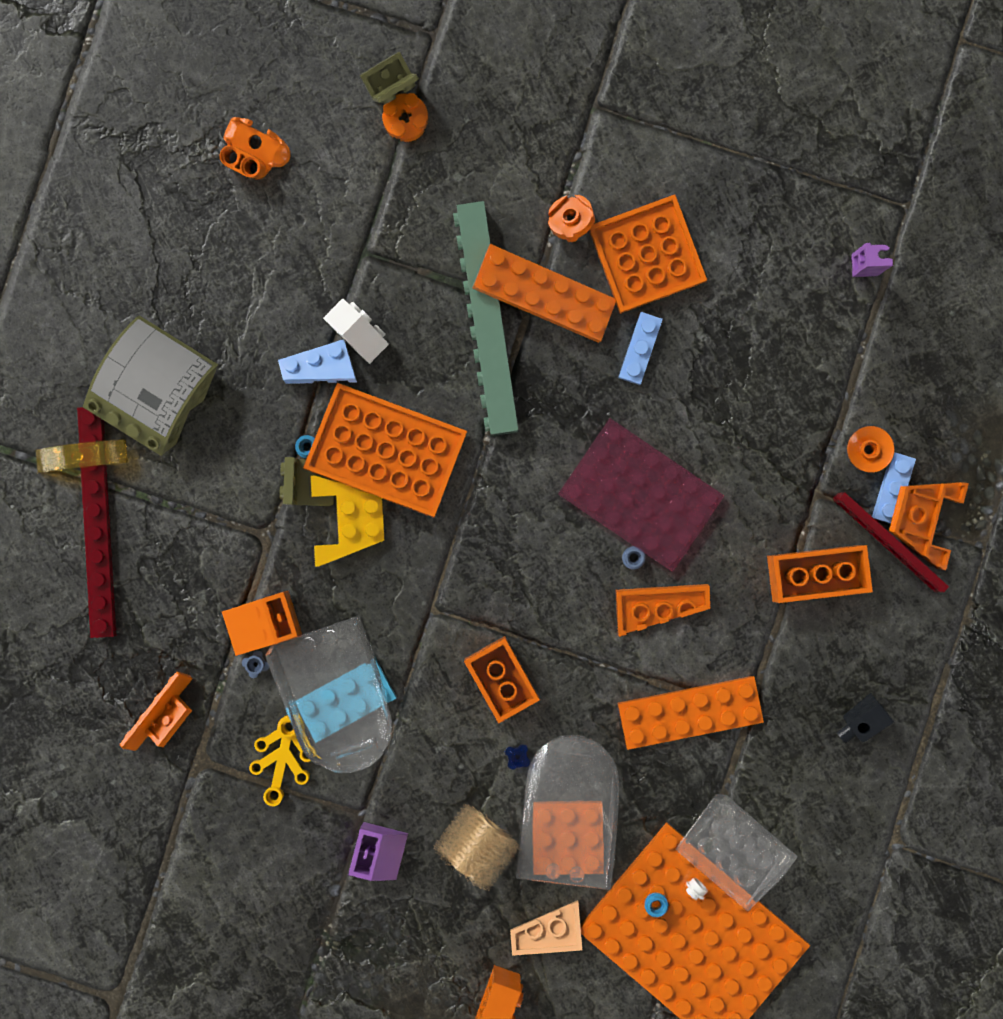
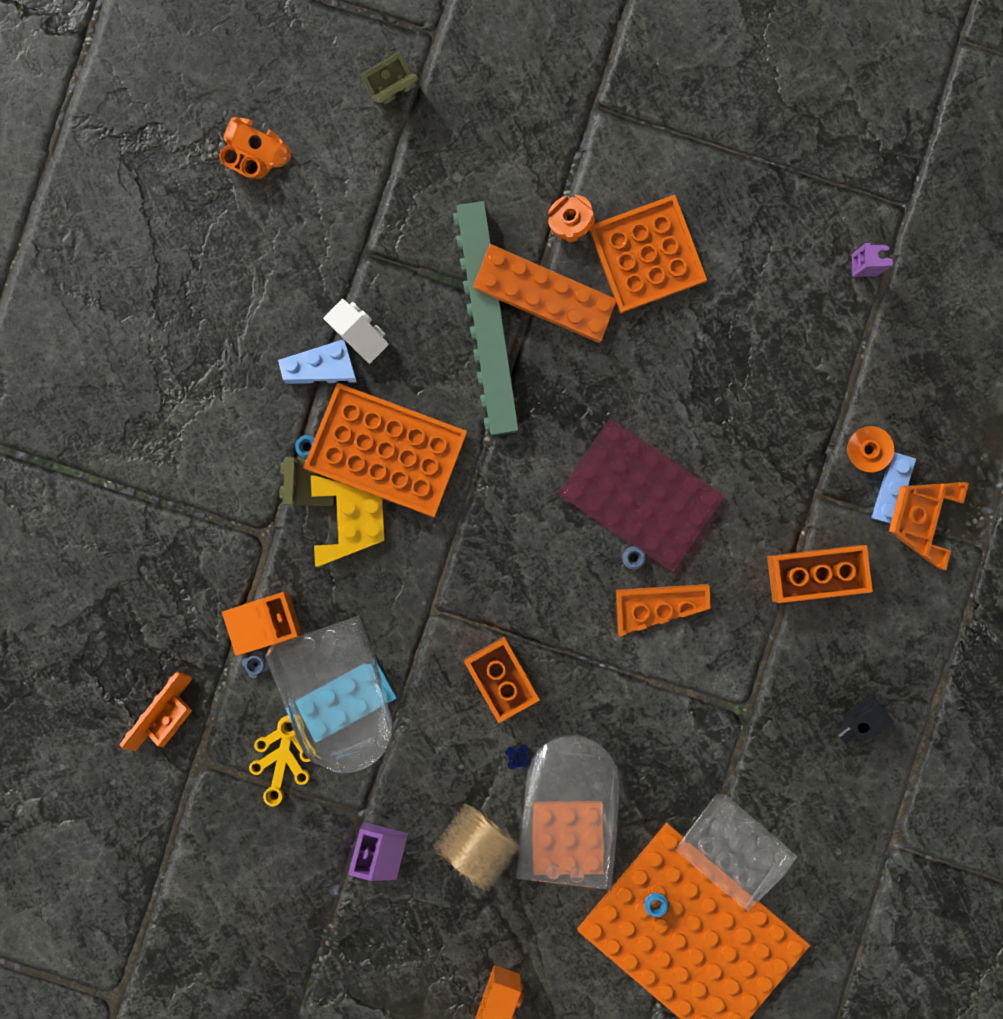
(81, 455): clear yellow slope -> none
(97, 533): dark red plate -> none
(149, 385): light grey slope -> none
(408, 104): orange plate -> none
(549, 933): light nougat wing -> none
(640, 348): light blue plate -> none
(690, 712): orange plate -> none
(696, 889): white plate -> none
(890, 542): dark red tile -> none

